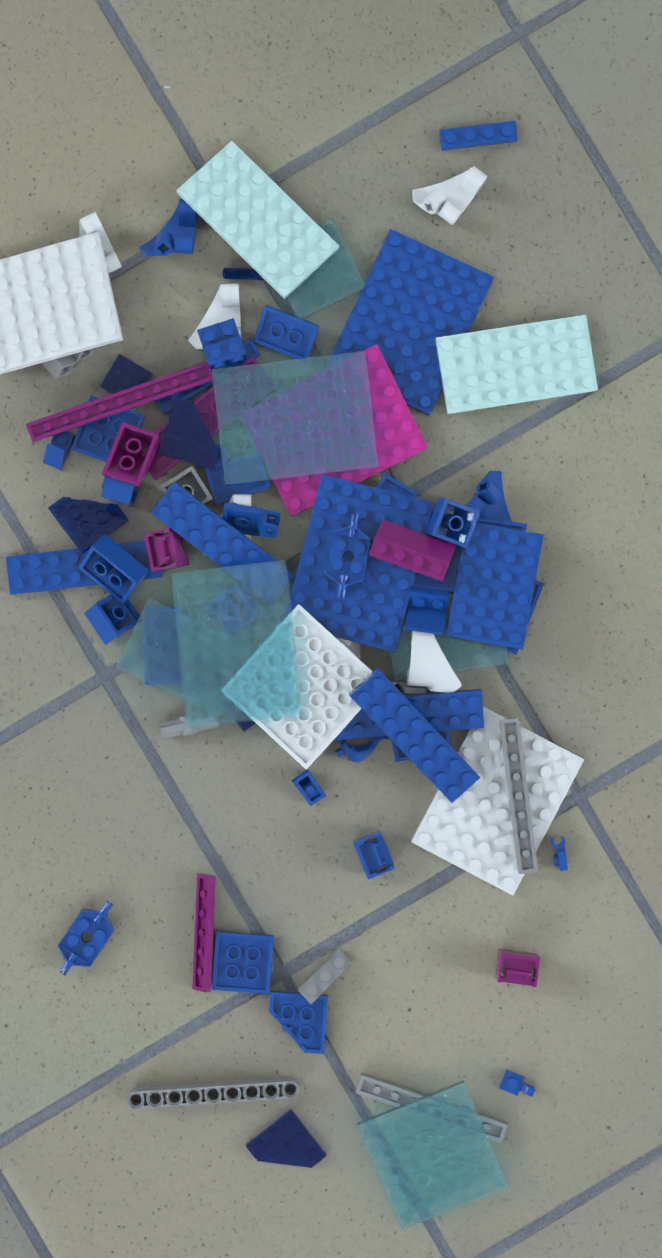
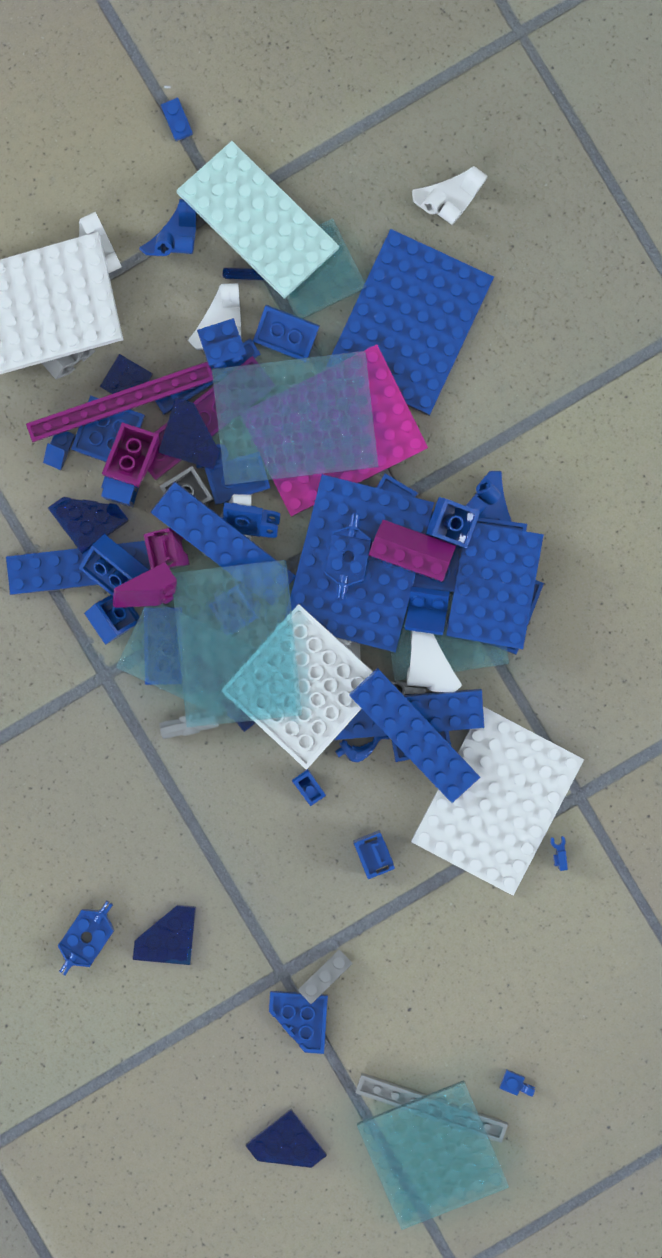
(147, 589): none -> magenta slope
(169, 938): none -> clear blue plate
(176, 119): none -> blue plate
(204, 932): magenta plate -> none
(205, 1098): light grey beam -> none
(242, 962): blue plate -> none
(478, 135): blue plate -> none
(516, 364): light aqua plate -> none
(517, 967): magenta piece -> none
(518, 795): light grey plate -> none

